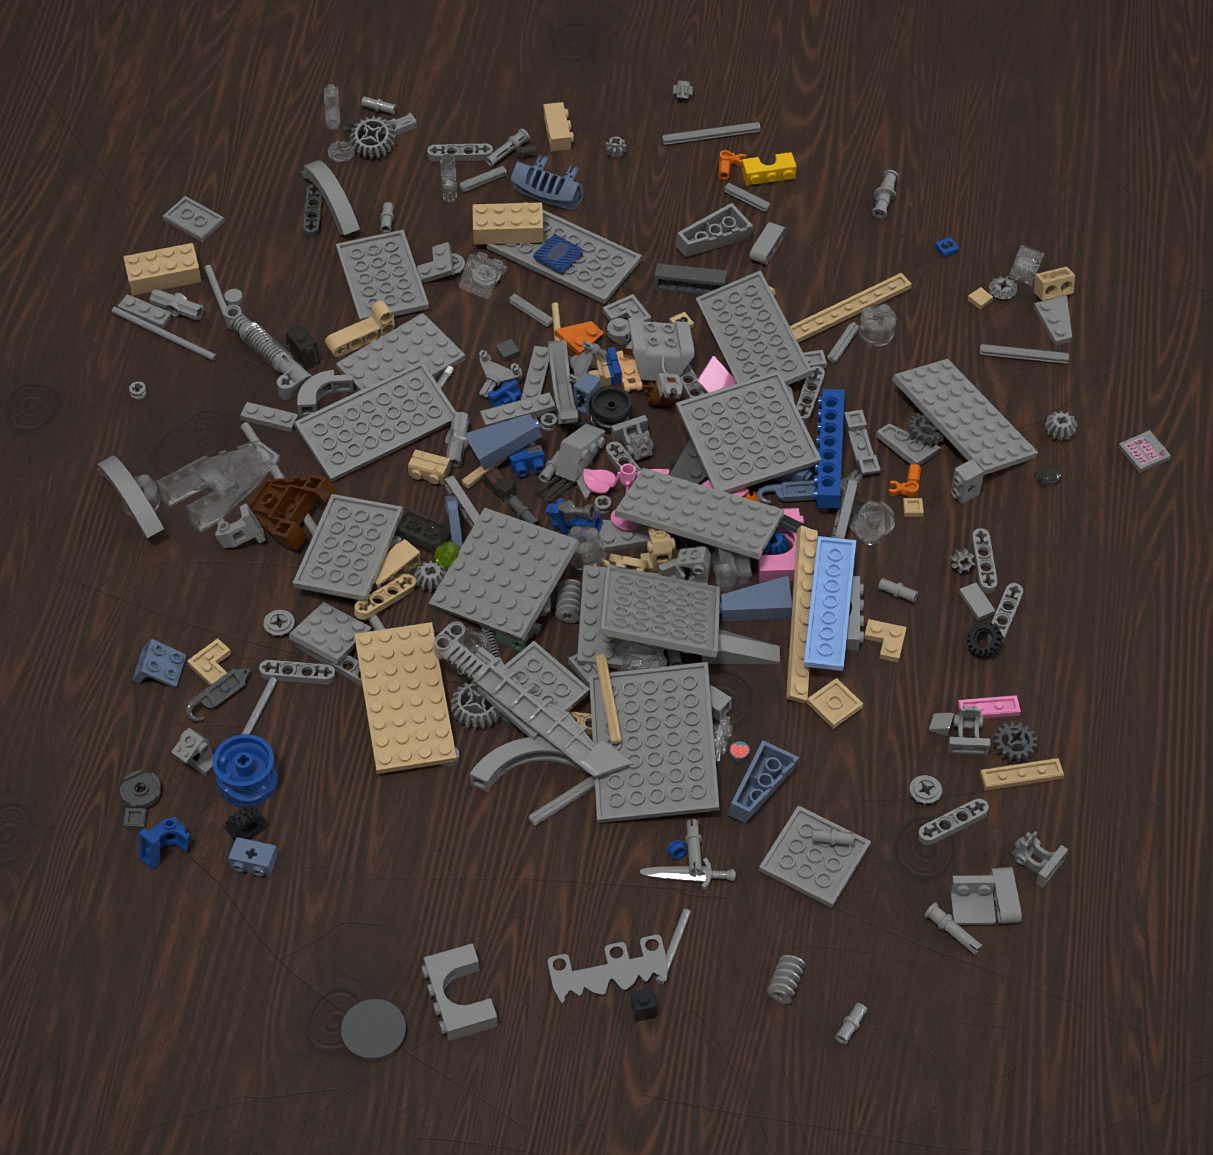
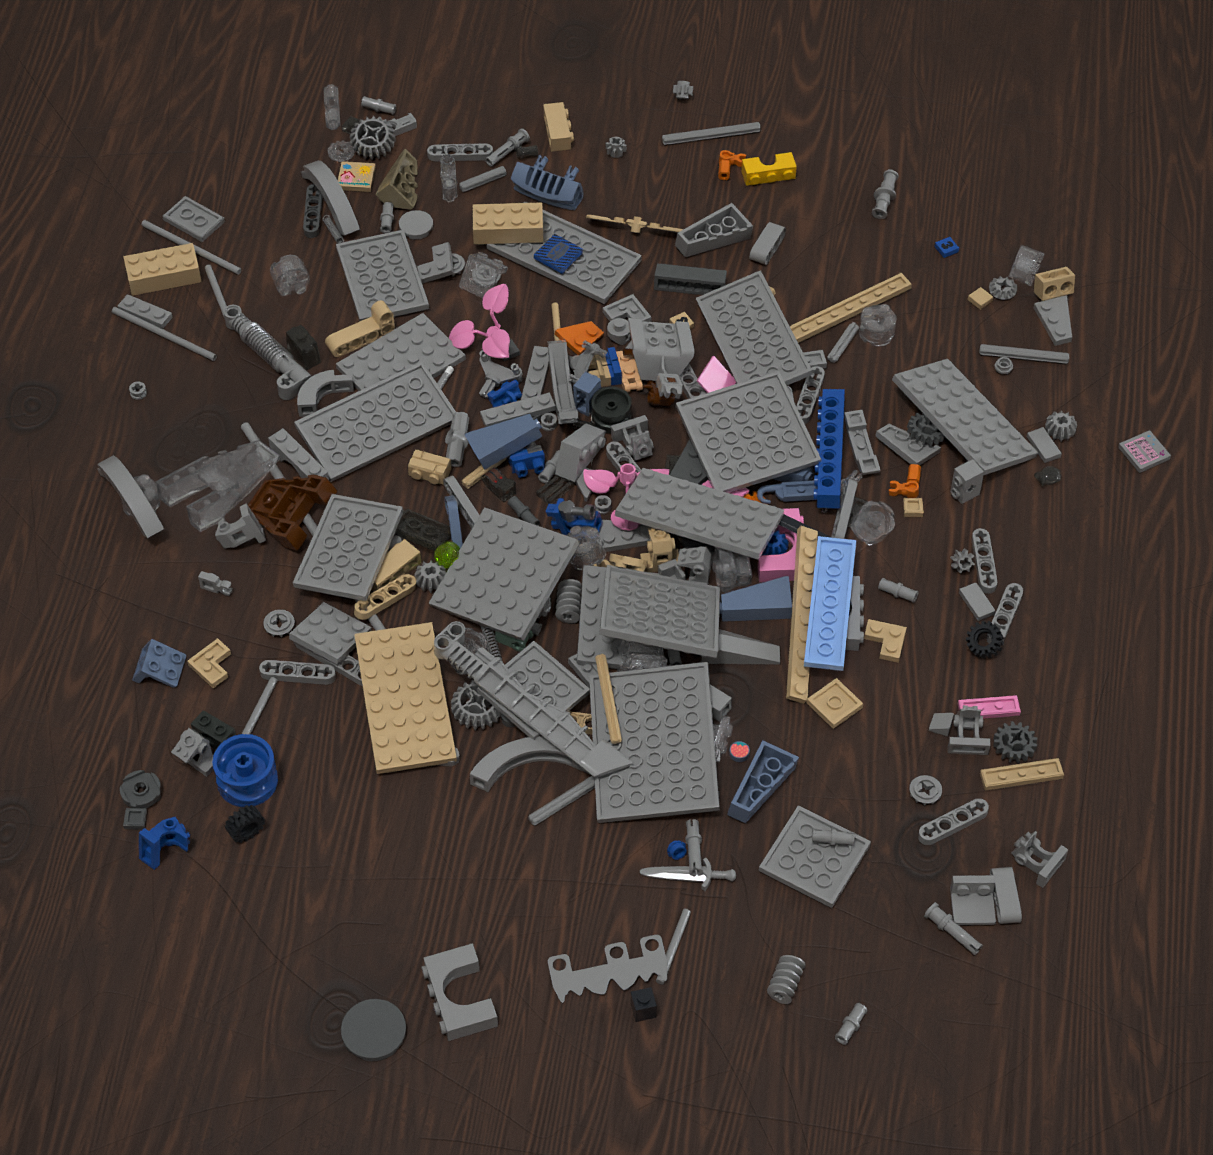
(176, 304): light grey piece -> none
(198, 250): none -> light grey piece
(212, 583): none -> light grey plate
(212, 729): none -> pearl dark grey brick
(217, 692): dark grey plate -> none
(233, 296): light grey tile -> none
(253, 857): sand blue brick -> none
(269, 417): light grey plate -> none
(290, 275): none -> clear brick
(295, 454): none -> light grey arch
(333, 230): none -> light grey piece
(356, 176): none -> tan tile
(400, 183): none -> dark tan wedge
(416, 224): none -> light grey tile
(496, 340): none -> bright pink plant
(531, 310): light grey axle -> none
(635, 224): none -> tan piece
(747, 197): light grey axle -> none
(1003, 365): none -> light grey plate
(1044, 445): none -> light grey tile

